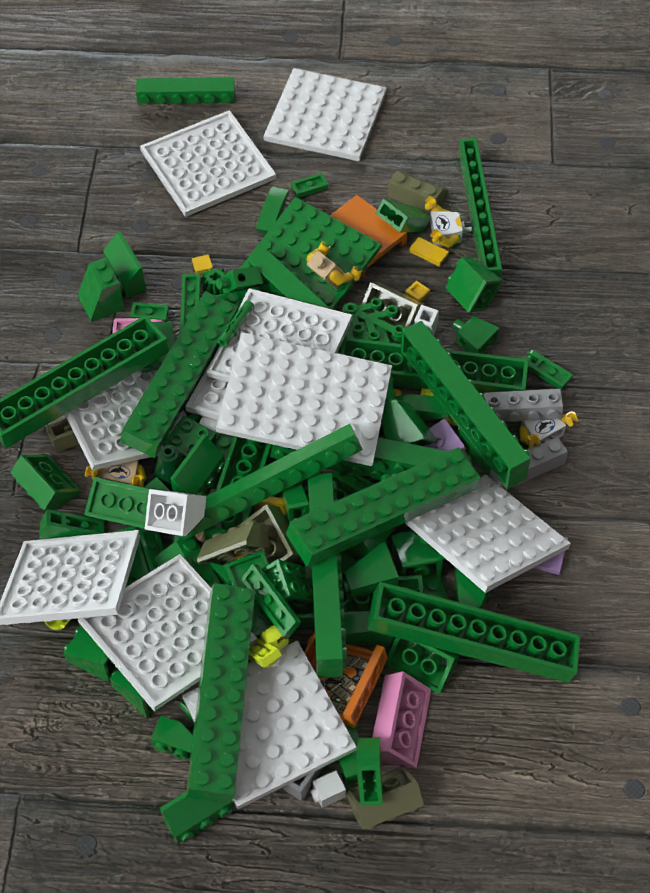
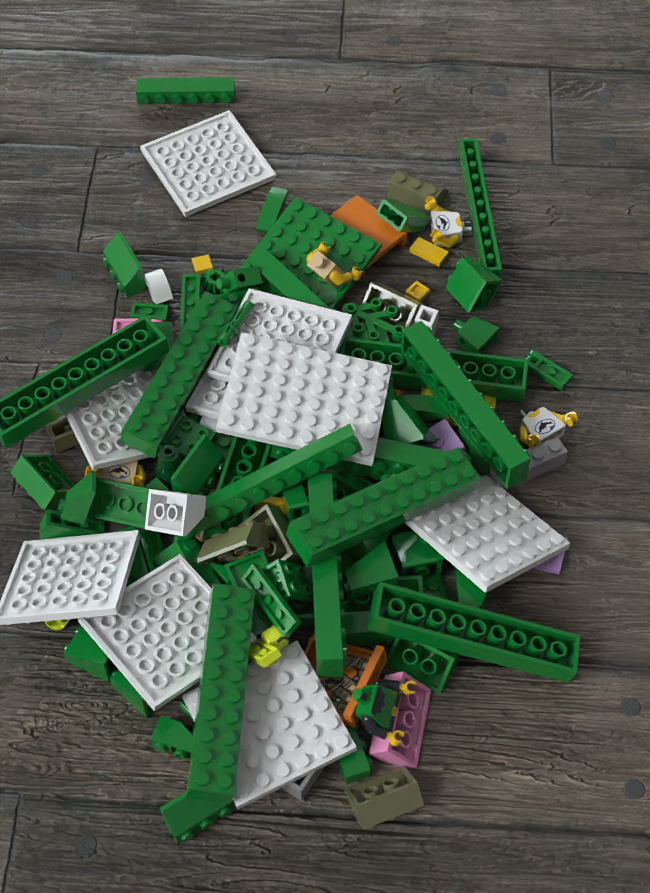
(78, 500): none -> green slope
(100, 291): green slope -> none
(158, 286): none -> white brick
(309, 185): green plate -> none
(325, 114): white plate -> none
(328, 789): white brick -> none
(369, 771): green slope -> none
(379, 706): none -> torso
(526, 404): light grey brick -> none

